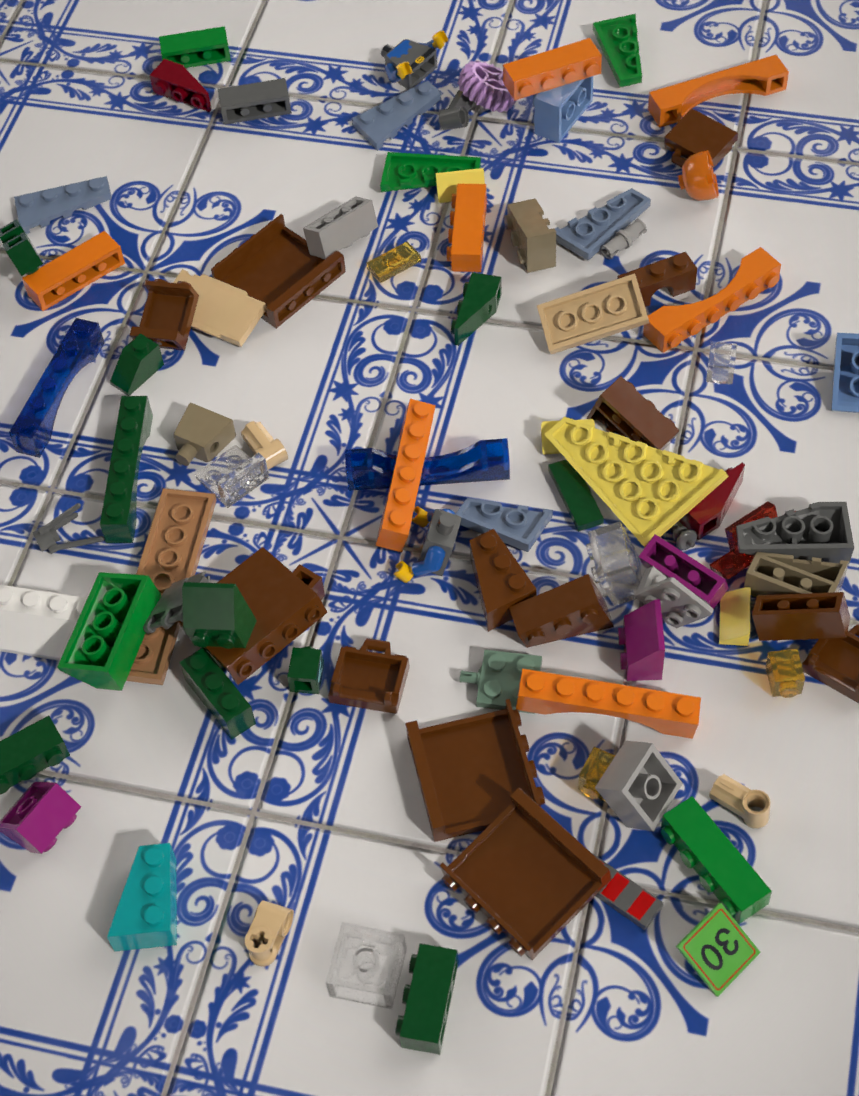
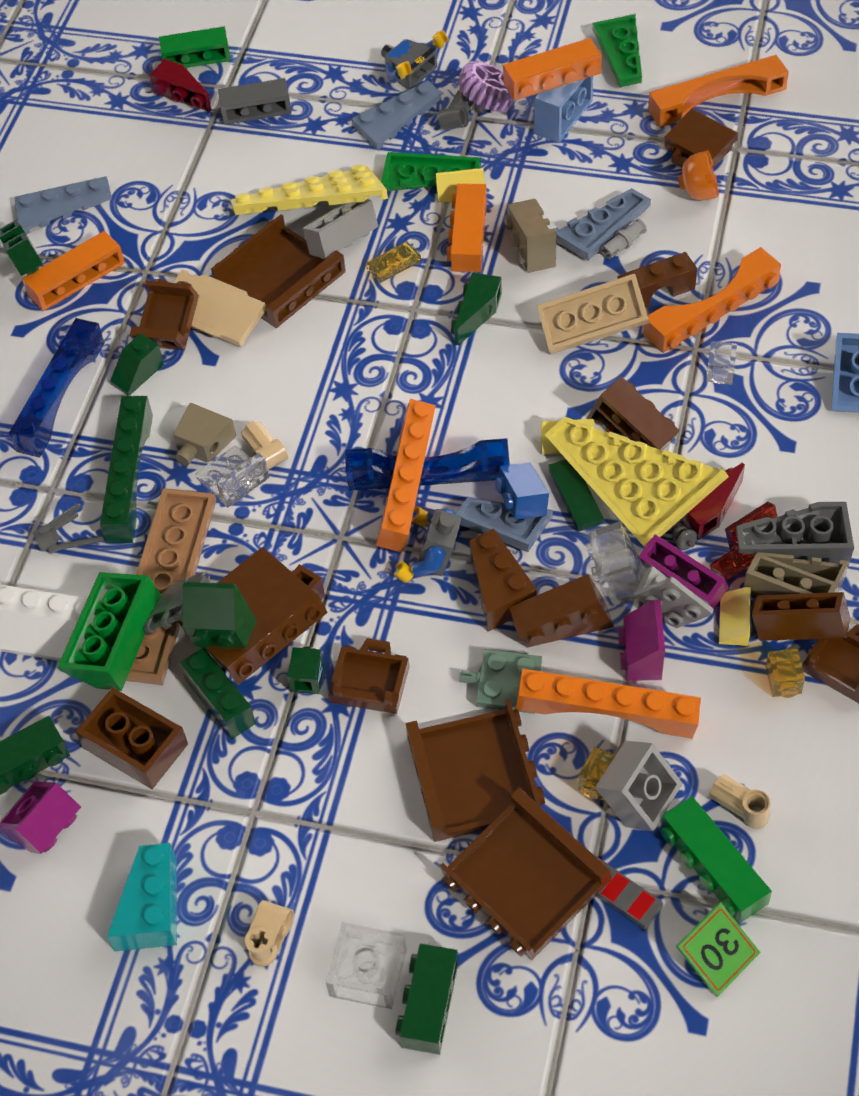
(132, 738): none -> reddish brown brick
(336, 188): none -> light yellow wing
(522, 490): none -> blue brick

